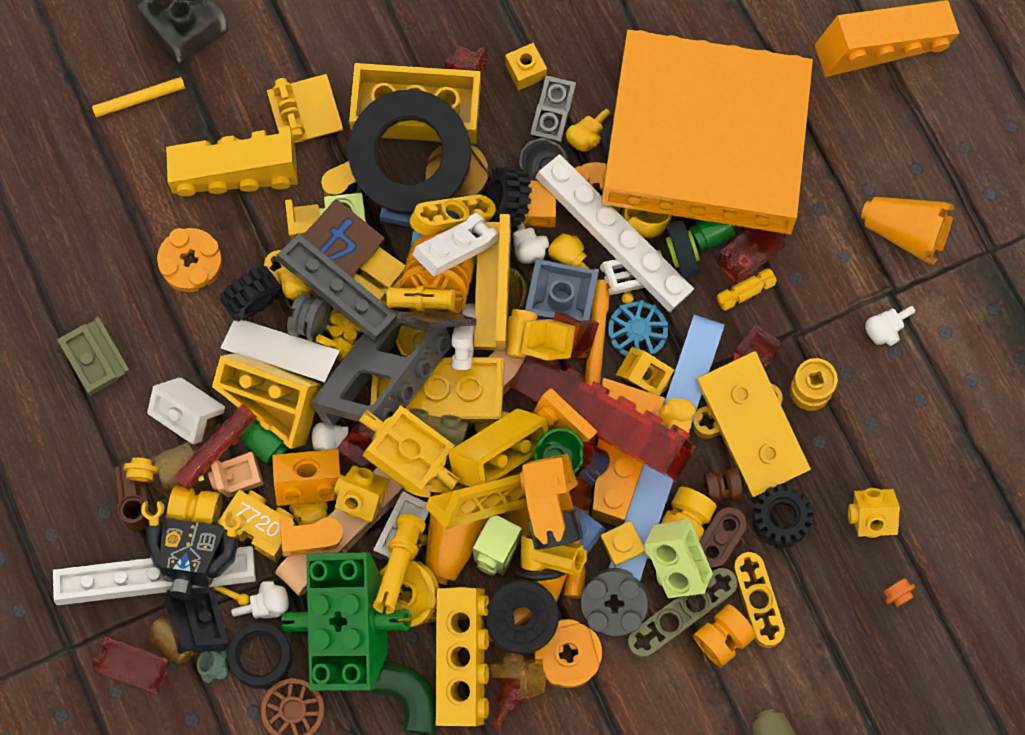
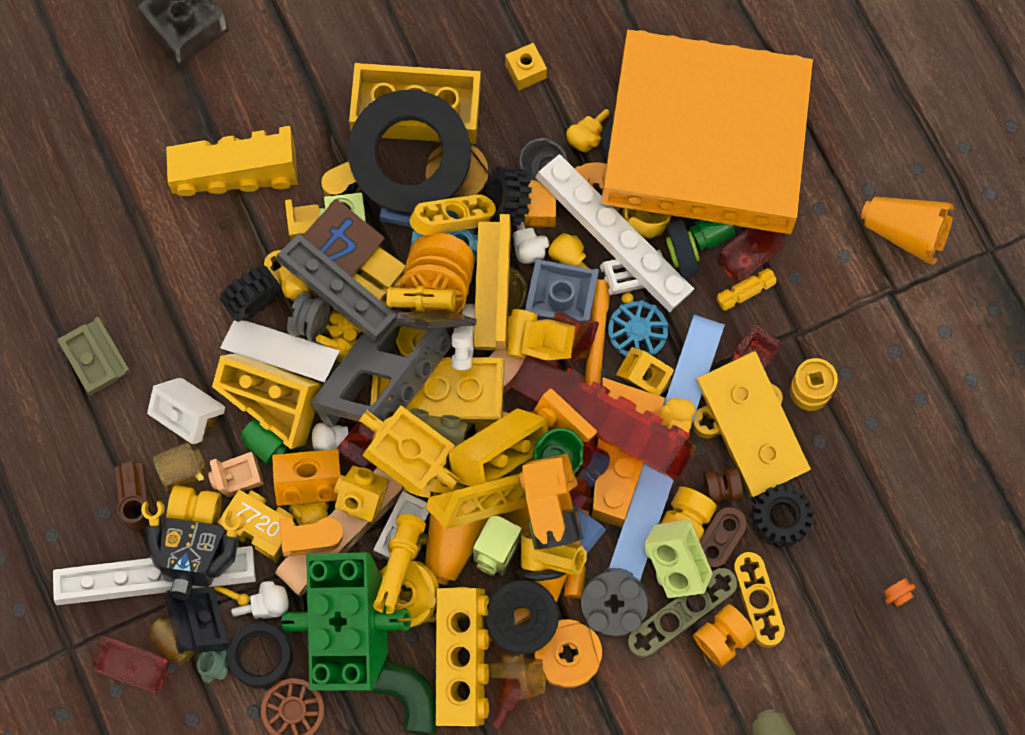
(138, 97): yellow bar -> none
(140, 470): yellow plate -> none
(198, 274): light orange plate -> none
(219, 442): clear red pin -> none
(305, 107): yellow hinge -> none
(456, 245): white plate -> none
(467, 60): clear red panel -> none
(553, 108): light grey slope -> none
(622, 544): yellow plate -> none
(874, 512): yellow brick -> none
(885, 36): light orange wedge -> none
(885, 326): white piece -> none

